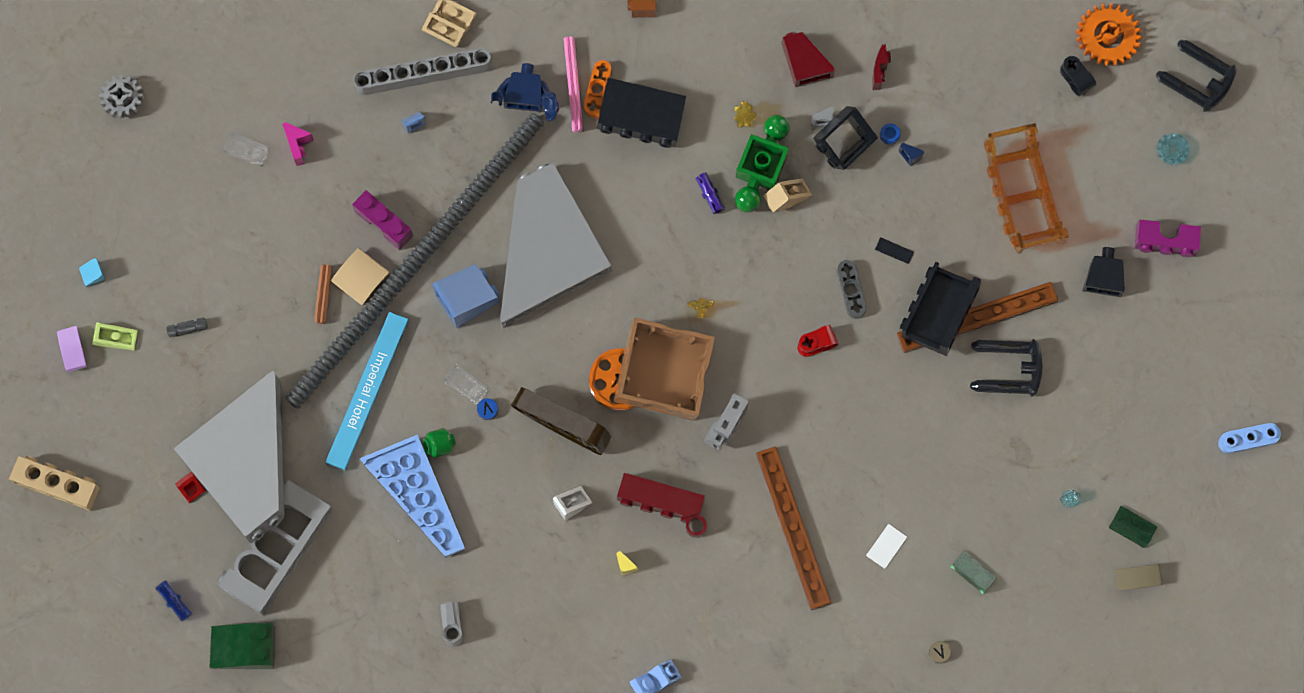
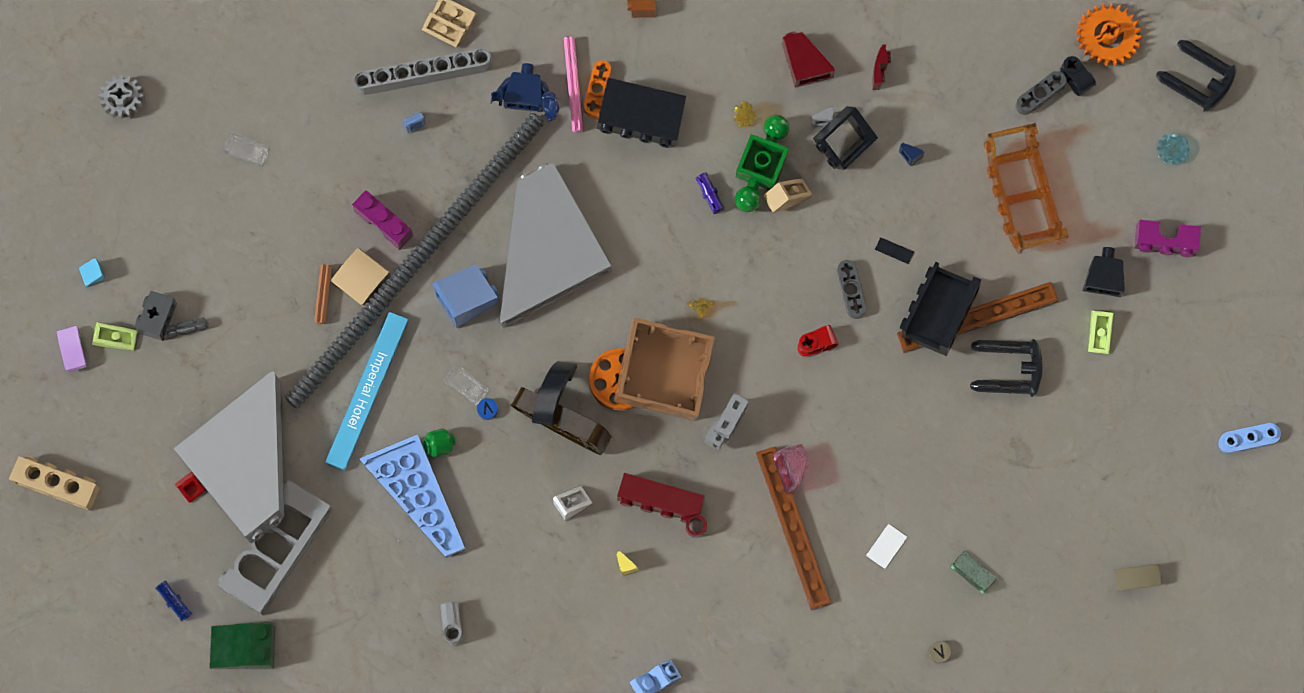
(155, 326): none -> dark grey brick
(296, 138): dark pink slope -> none
(551, 392): none -> black slope
(791, 466): none -> clear pink slope
(890, 134): blue tile -> none
(1050, 92): none -> dark grey beam
(1070, 498): clear light blue plate -> none
(1100, 332): none -> yellowish green slope
(1133, 527): clear green slope -> none

